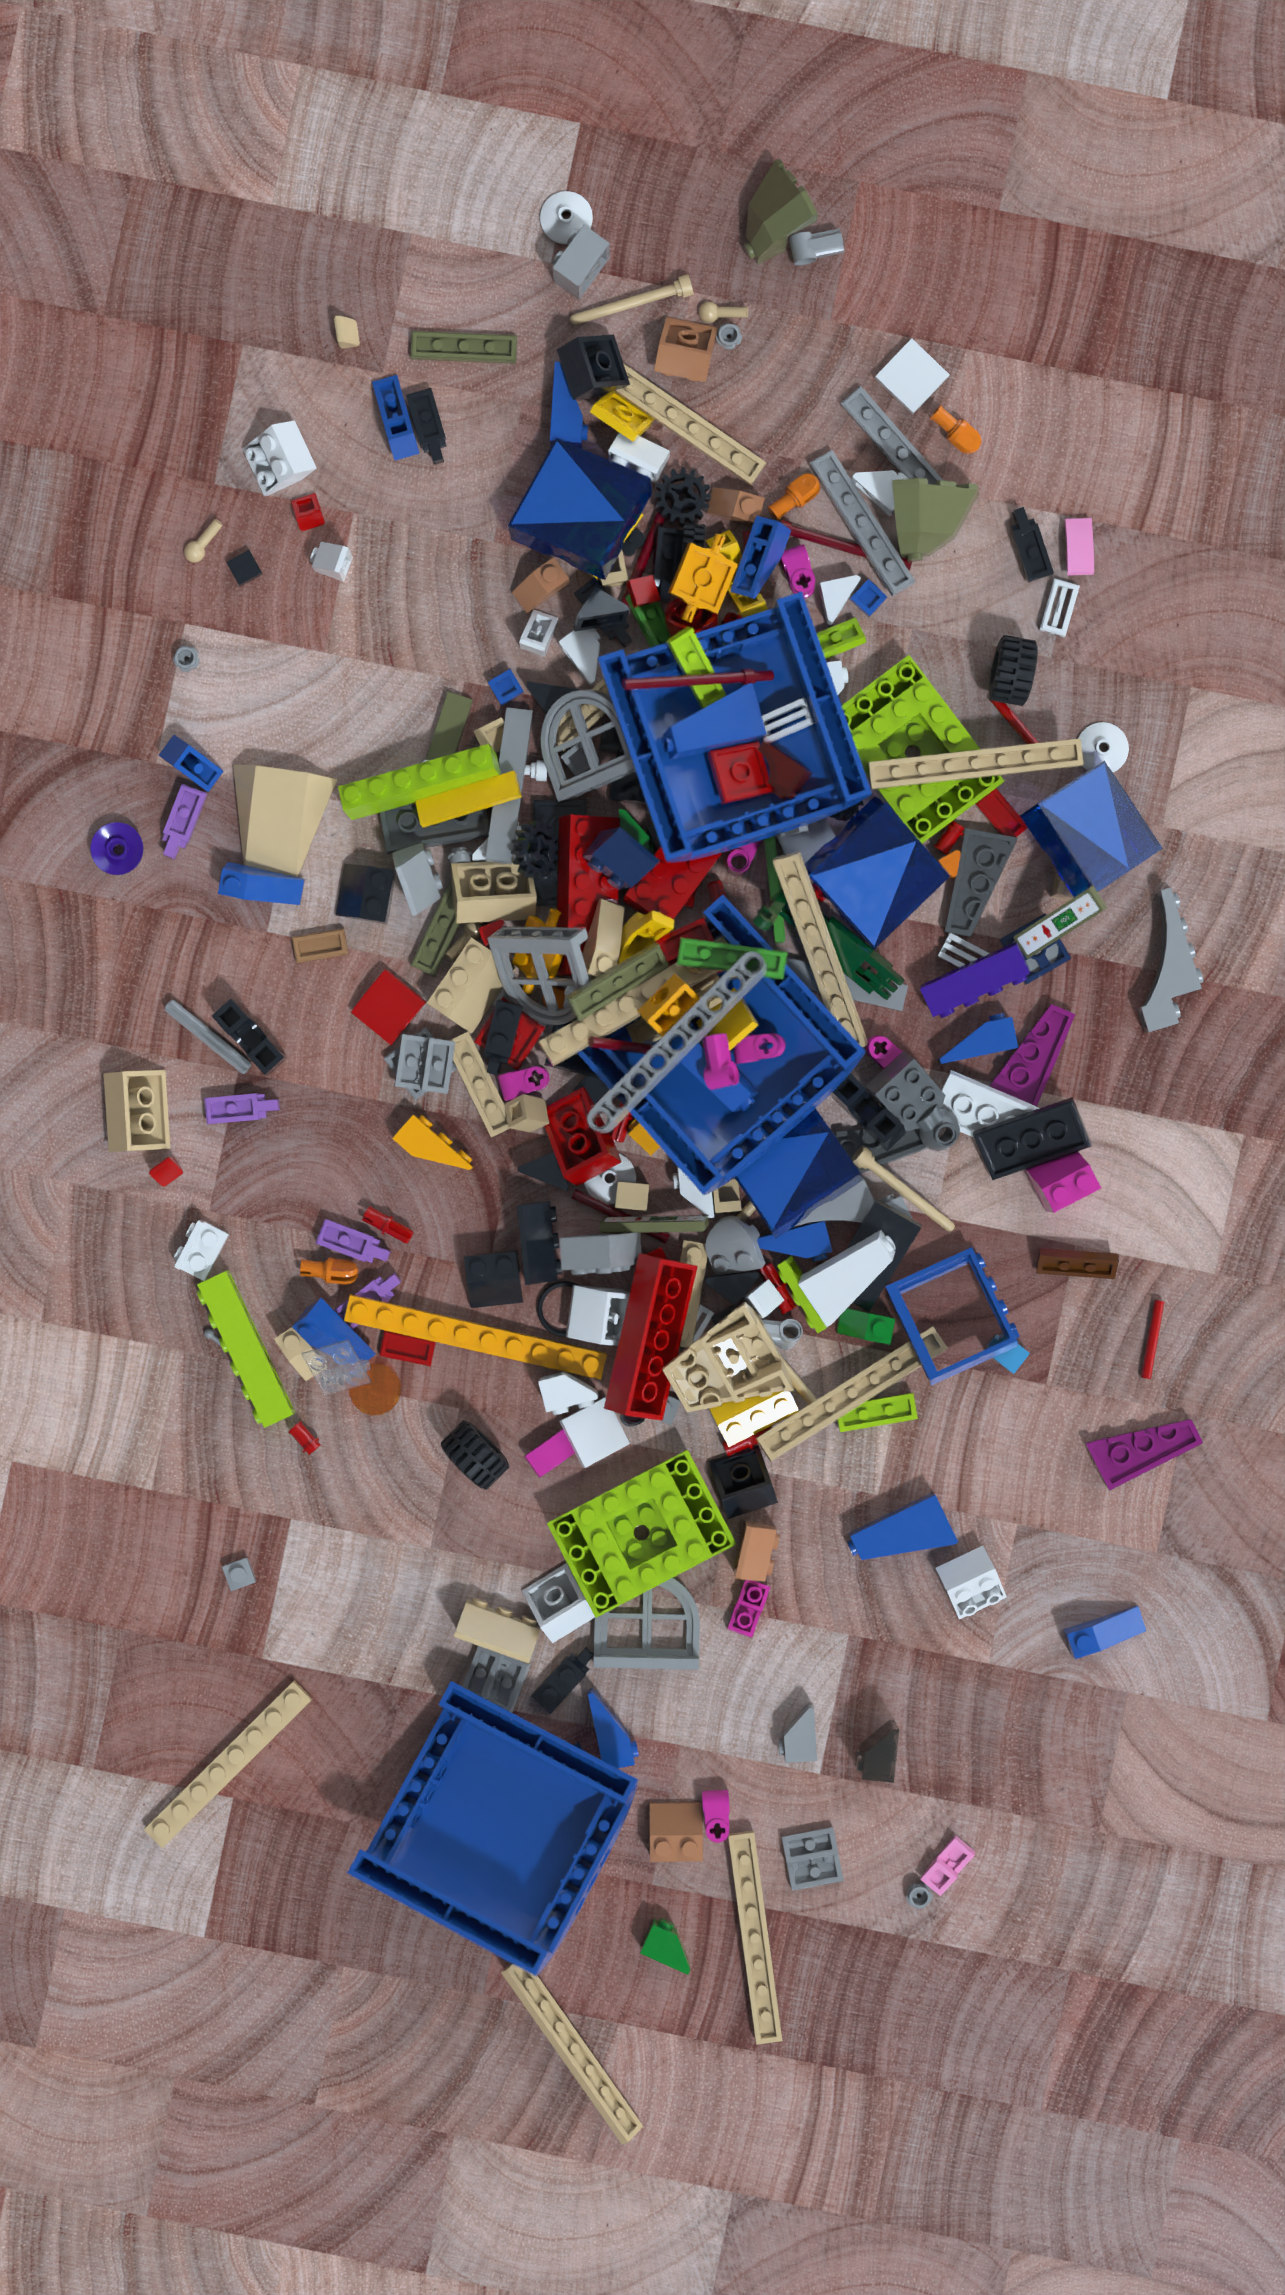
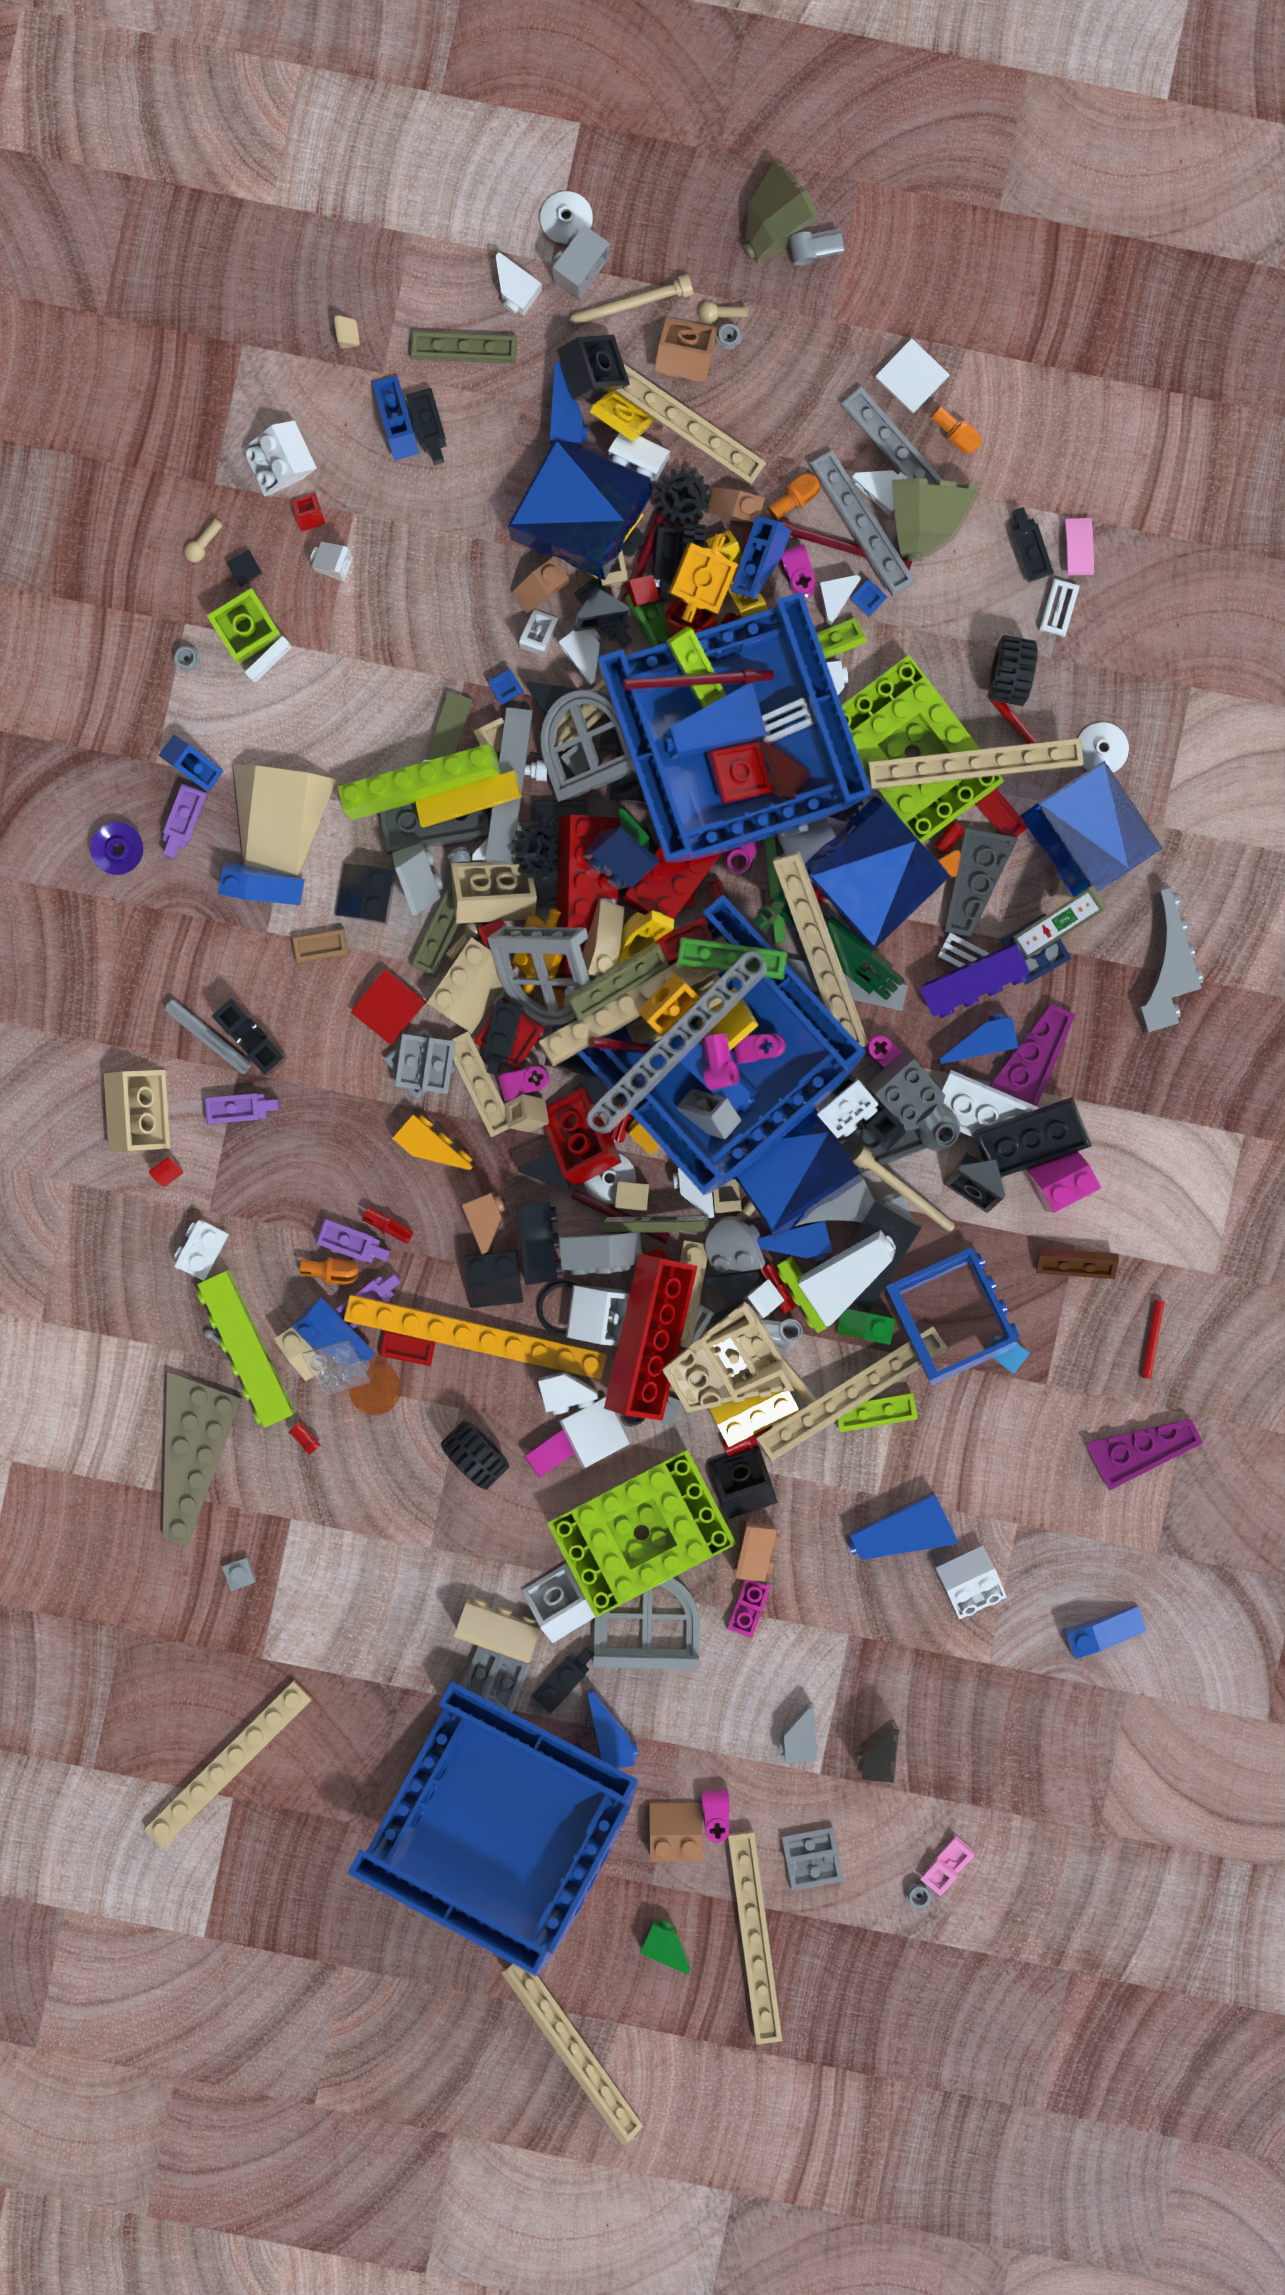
(194, 1441): none -> dark tan wing
(244, 626): none -> lime brick
(268, 659): none -> white tile
(485, 1219): none -> nougat slope
(517, 286): none -> white slope
(710, 1113): none -> light grey slope
(848, 1108): none -> white bracket
(977, 1182): none -> black slope

